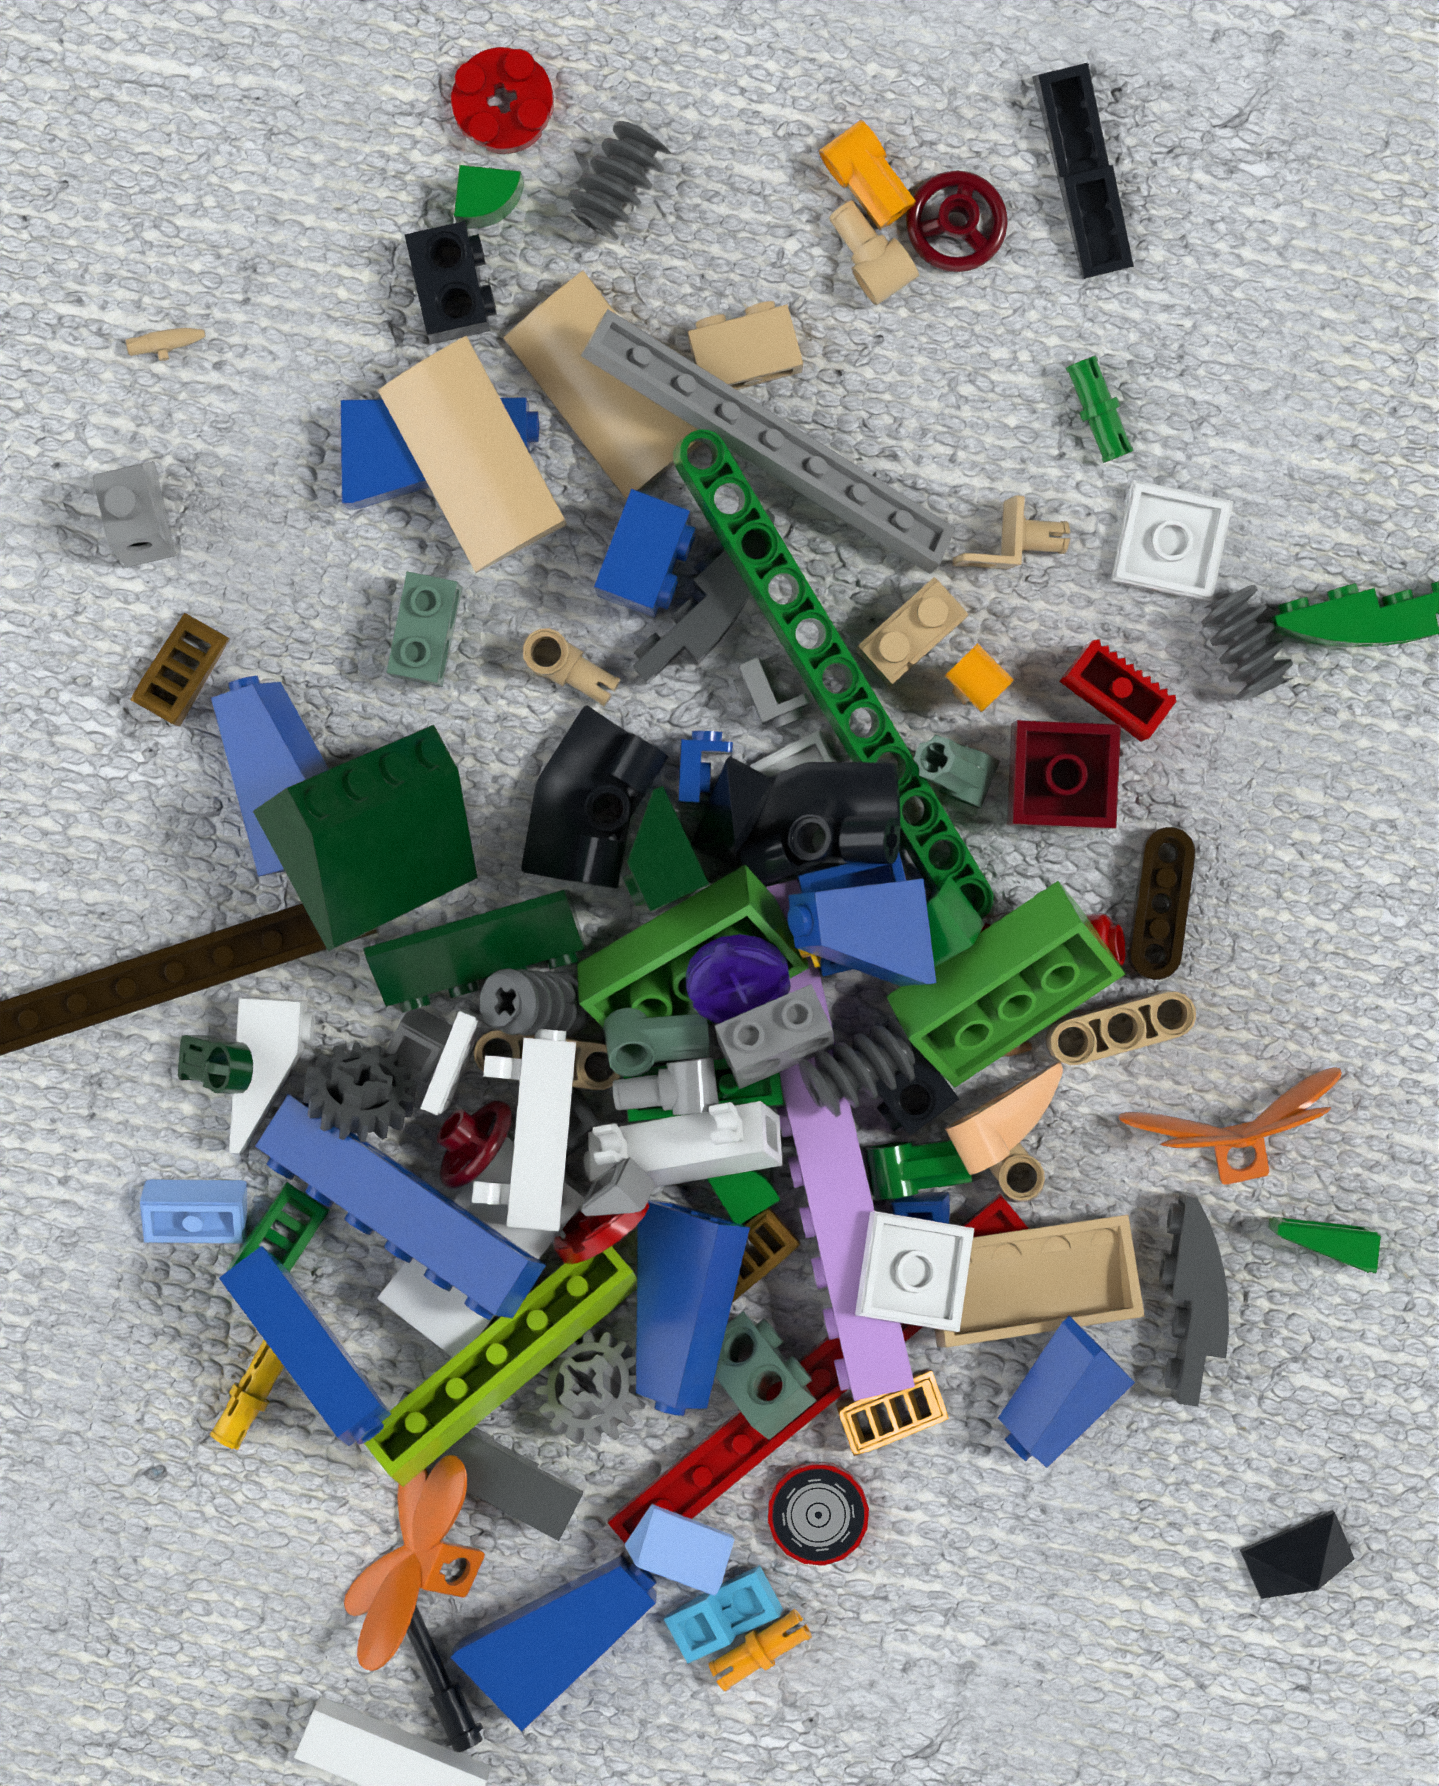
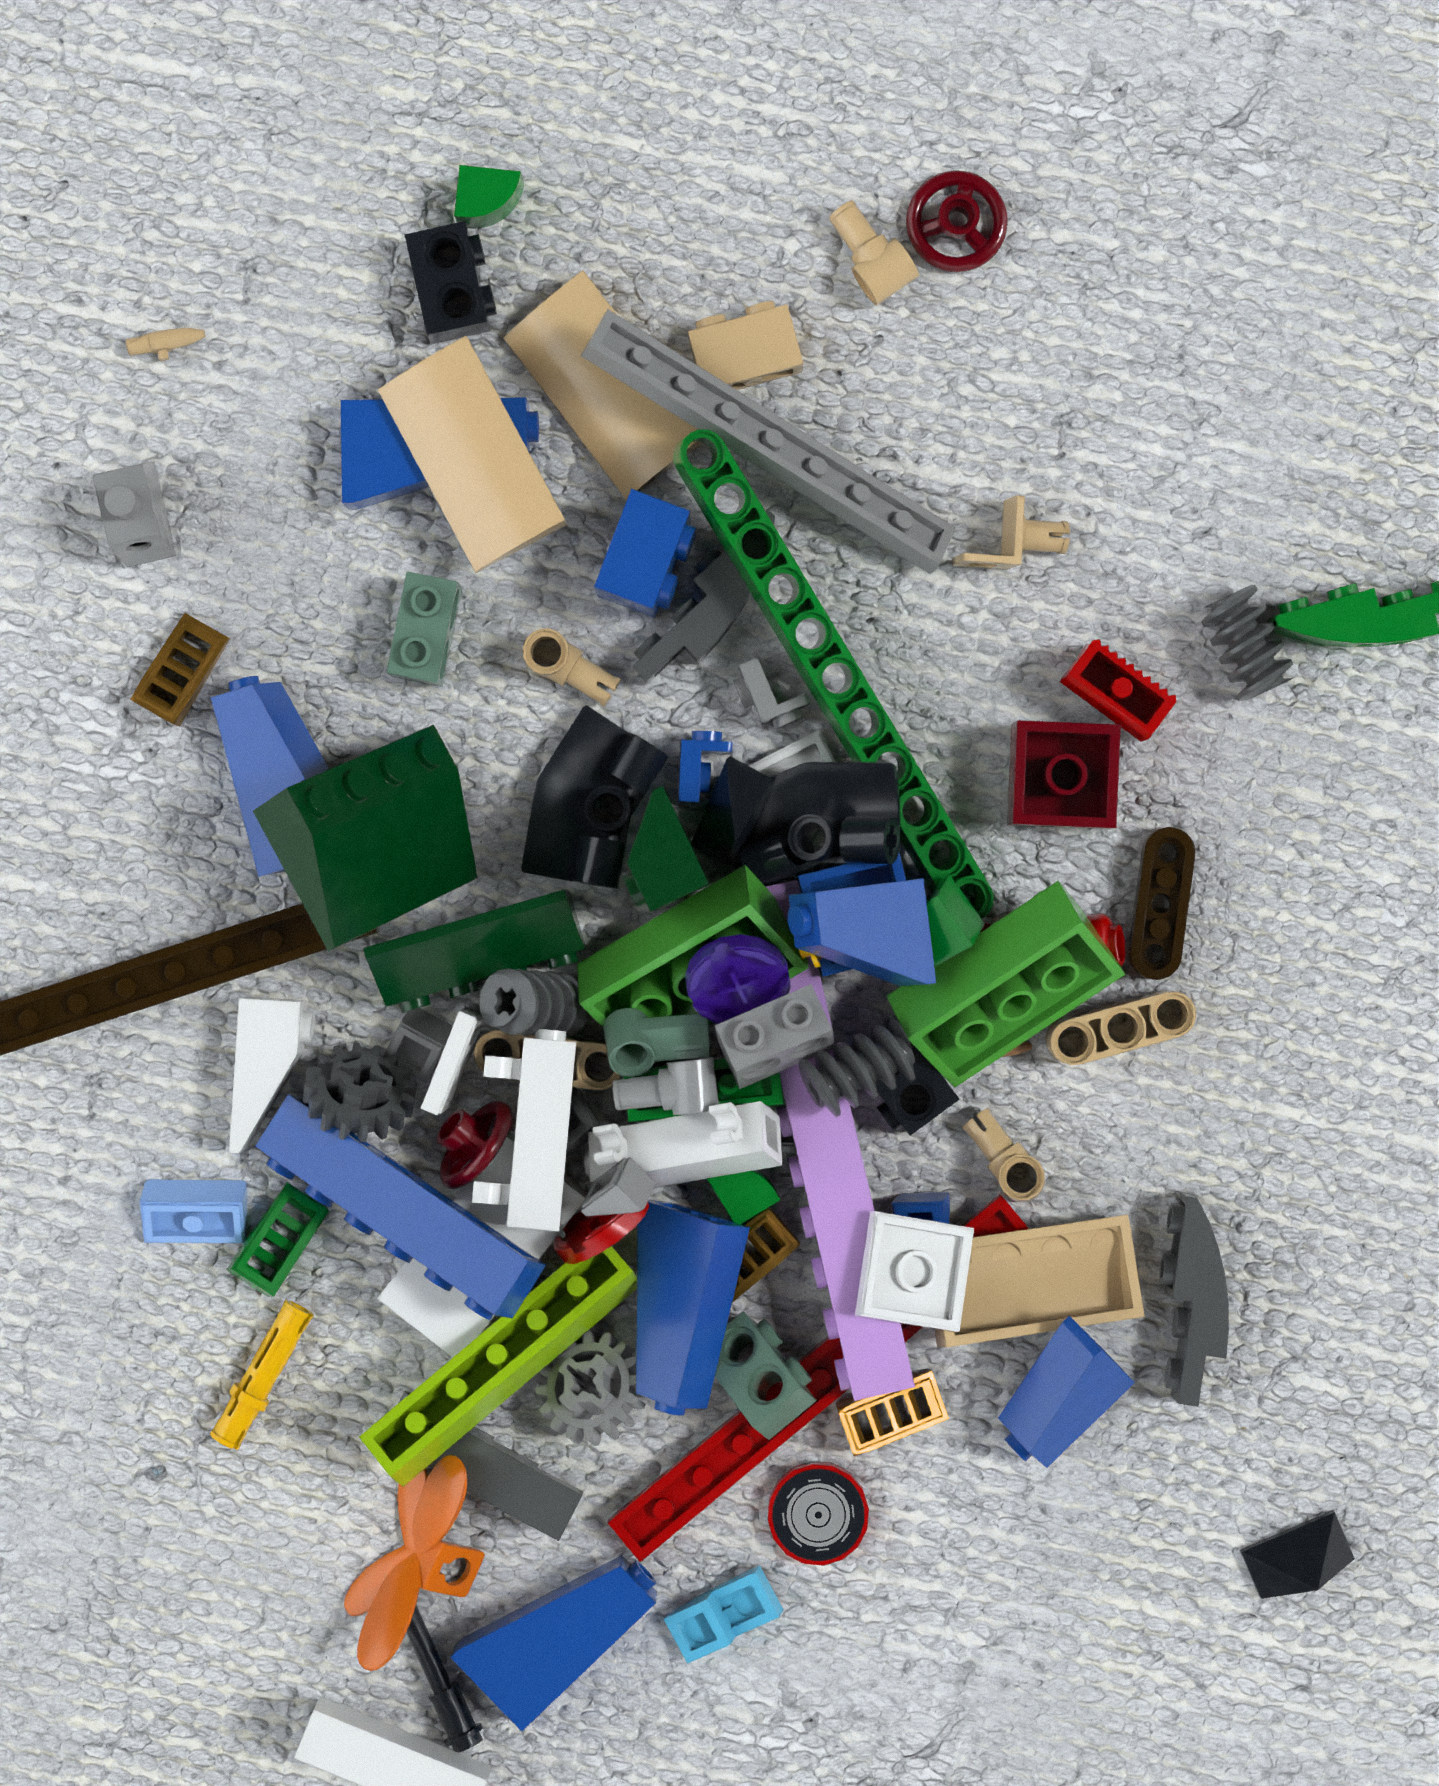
(216, 1062): dark green piece -> none
(306, 1346): blue slope -> none
(477, 84): red plate -> none
(616, 178): dark grey piece -> none
(680, 1549): light blue slope -> none
(759, 1650): light orange pin -> none
(859, 162): light orange piece -> none
(906, 1168): green piece -> none
(911, 632): tan brick -> none
(957, 769): sand green piece -> none
(978, 678): light orange piece -> none
(1001, 1123): light nougat piece -> none
(1083, 170): black slope -> none
(1099, 409): green pin -> none
(1171, 541): white tile -> none
(1283, 1114): orange piece -> none
(1343, 1242): green slope -> none

